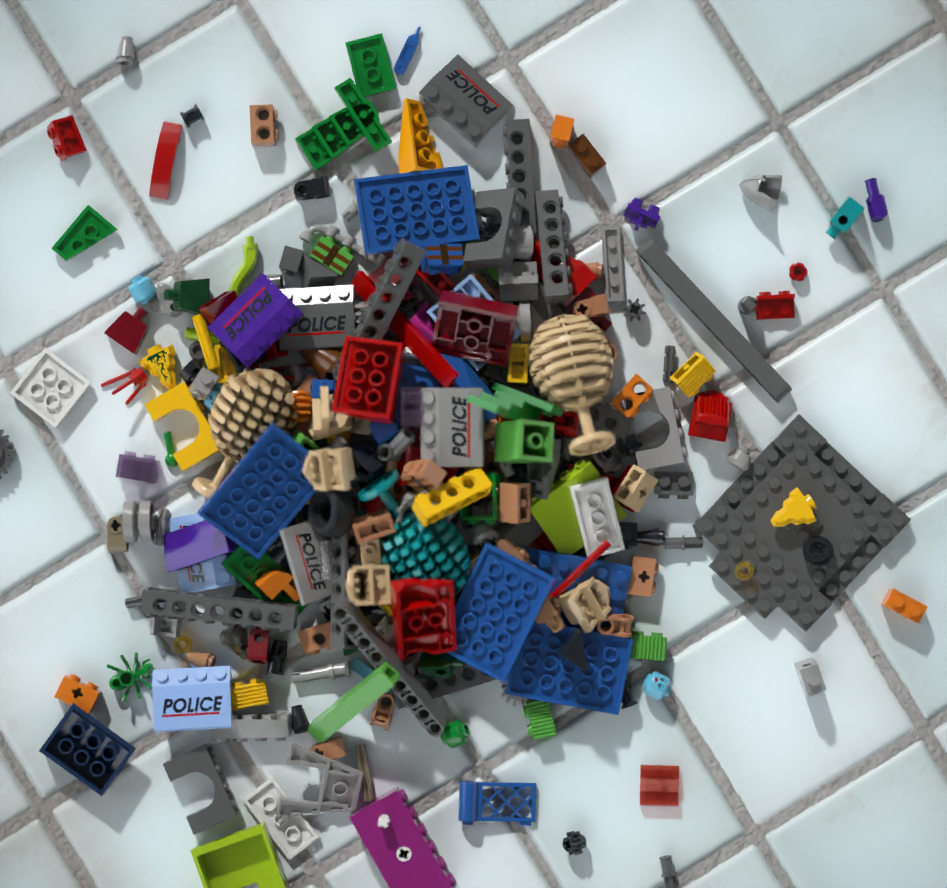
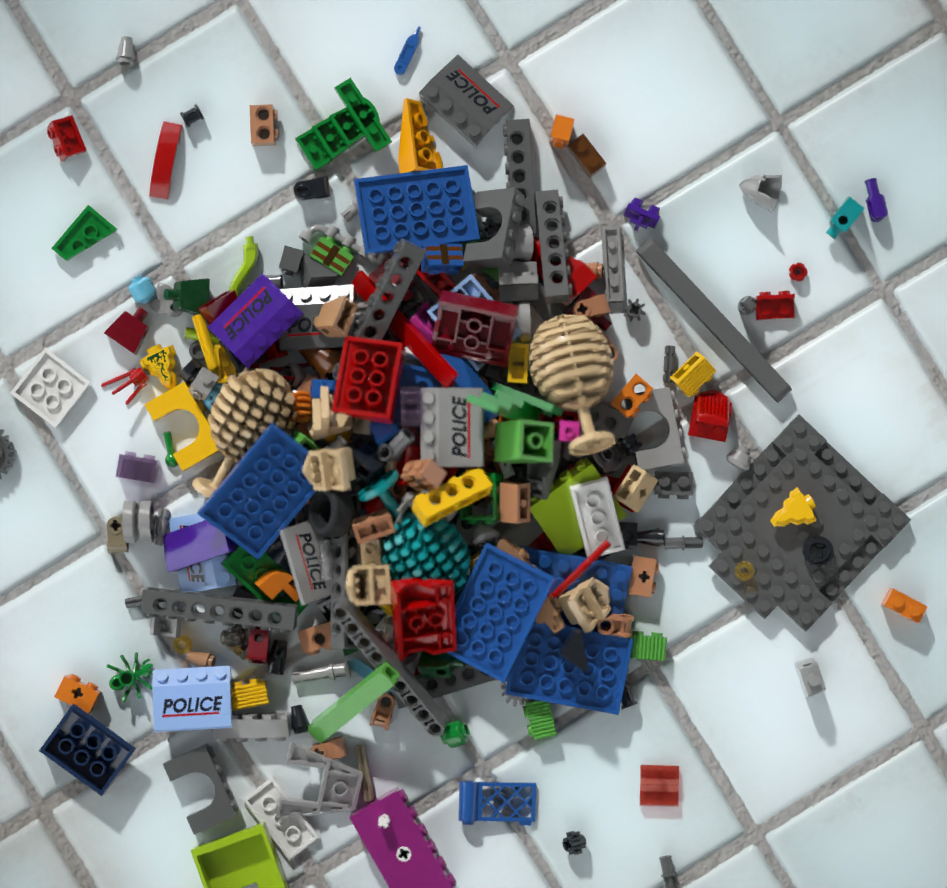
(336, 317): none -> medium nougat torso
(370, 65): green plate -> none
(569, 431): none -> dark pink brick
(656, 685): medium azure head -> none

